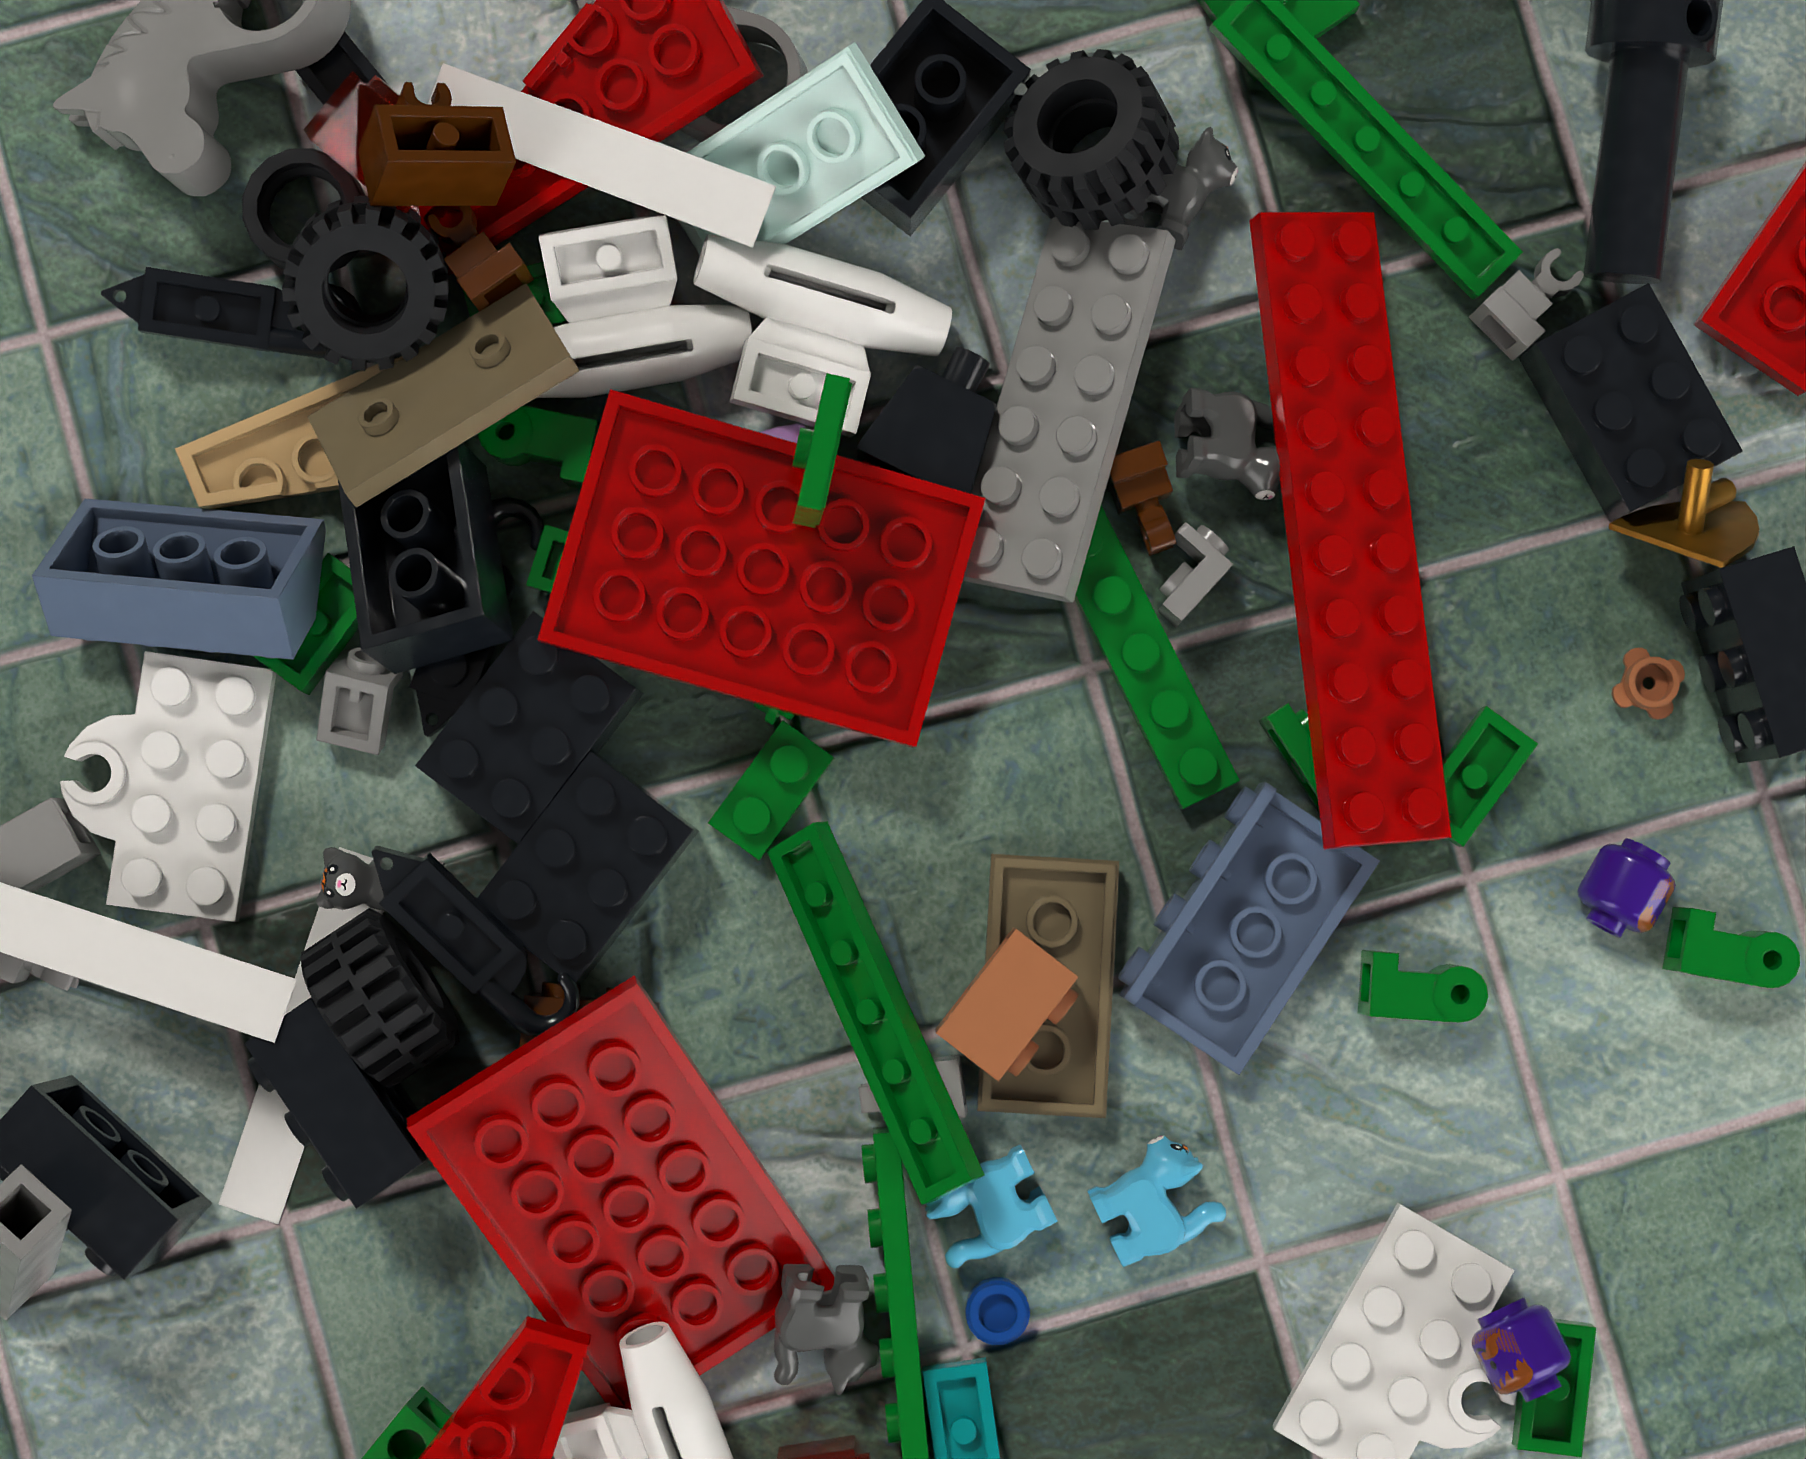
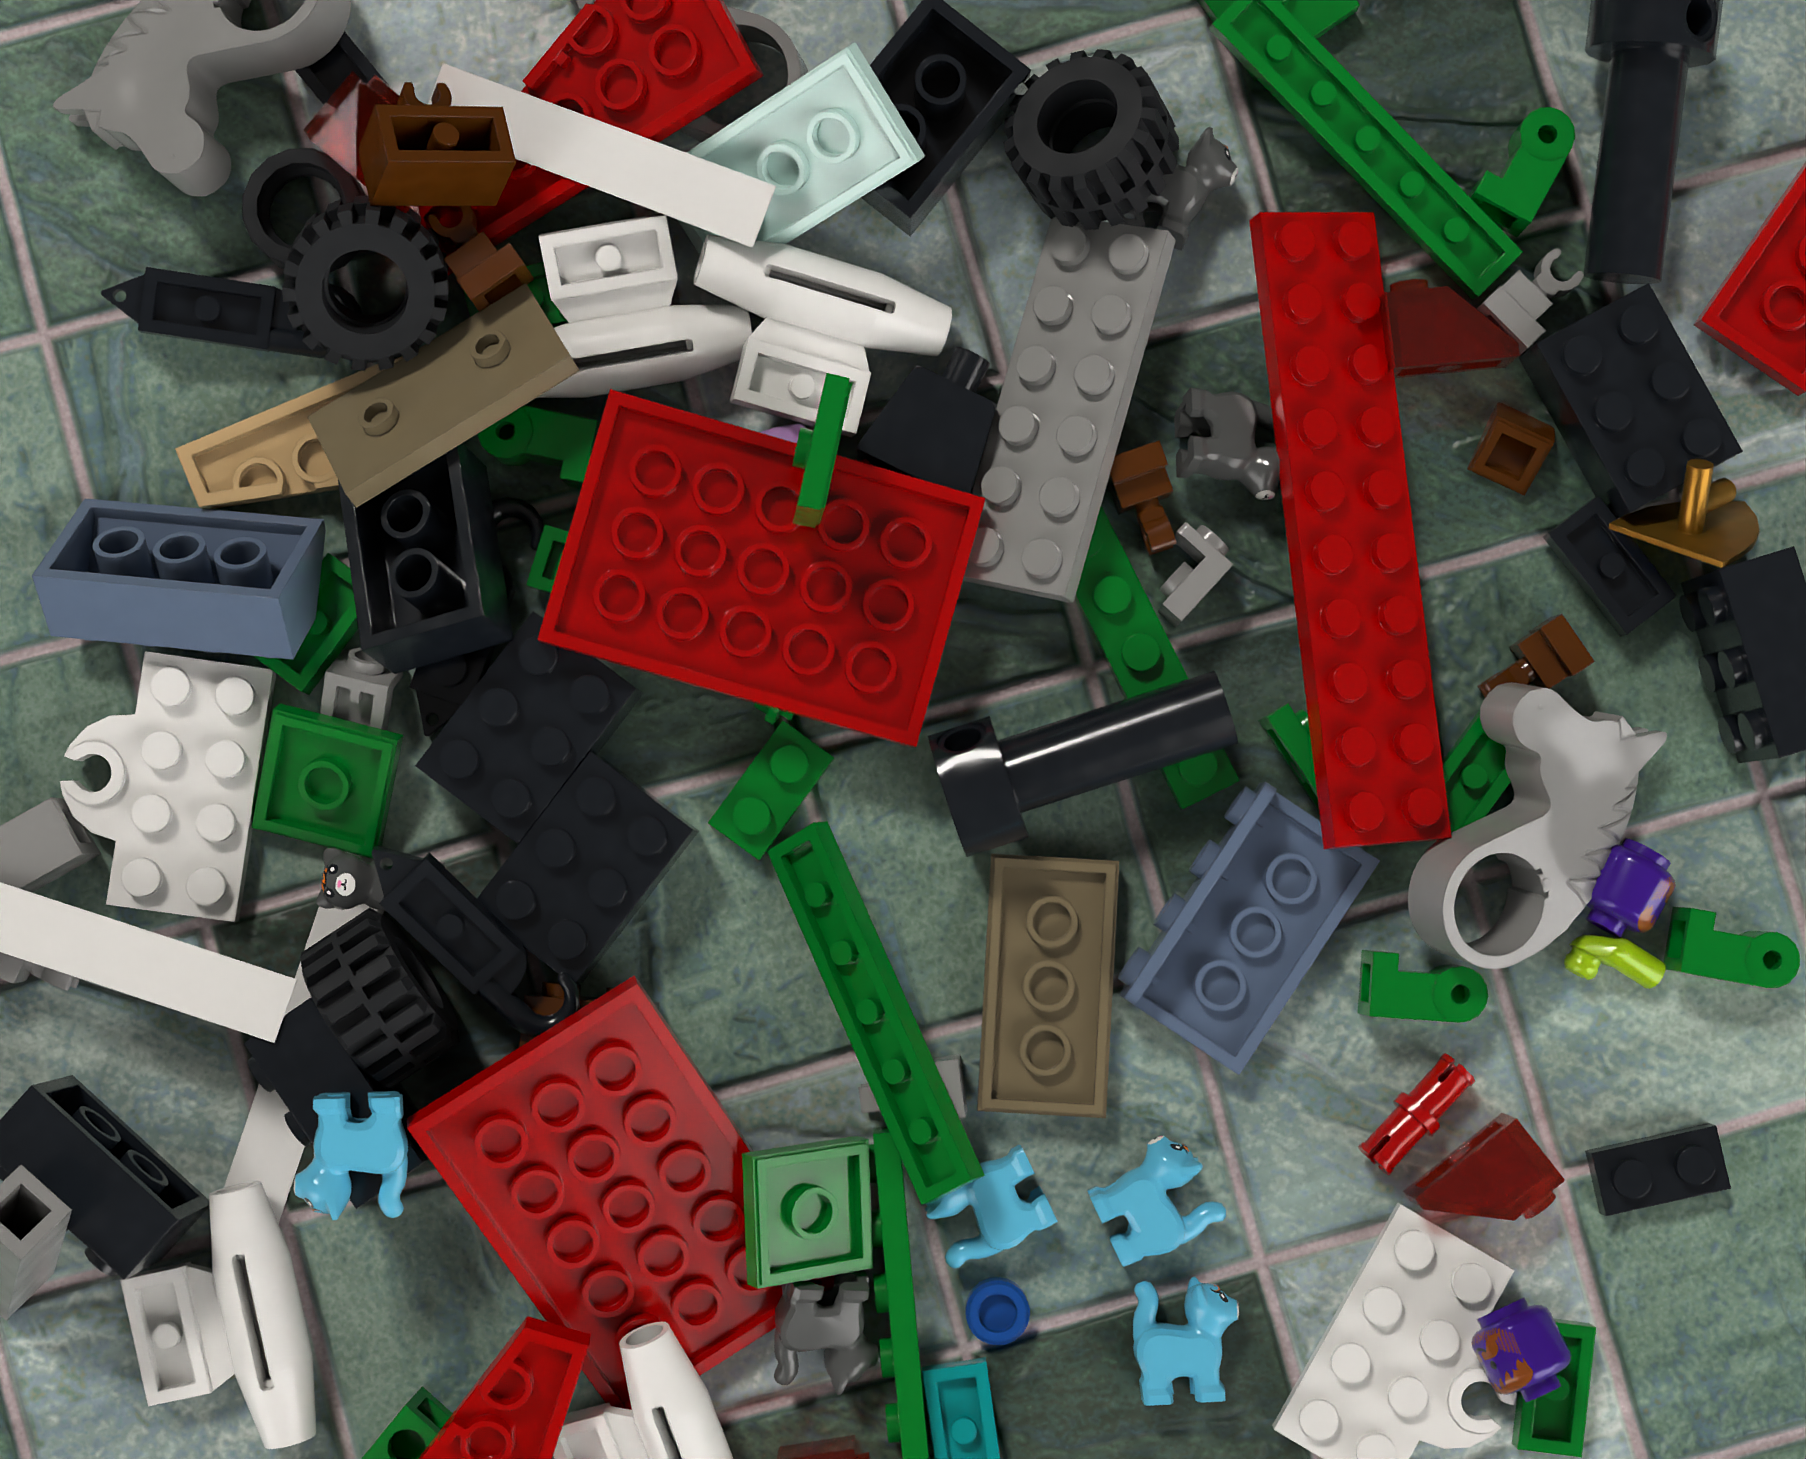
(238, 1319): none -> white plate
(326, 780): none -> green plate
(359, 1145): none -> medium azure animal
(807, 1211): none -> green plate
(997, 780): none -> black piece
(1008, 1006): nougat brick -> none
(1185, 1350): none -> medium azure animal
(1416, 1114): none -> red pin
(1439, 332): none -> clear red slope
(1490, 1176): none -> clear red slope
(1512, 448): none -> reddish brown slope
(1535, 158): none -> green leg
(1543, 656): none -> reddish brown piece
(1569, 808): none -> light grey animal
(1609, 567): none -> black plate
(1616, 952): none -> lime arm
(1657, 1169): none -> black plate
(1665, 676): nougat plate -> none

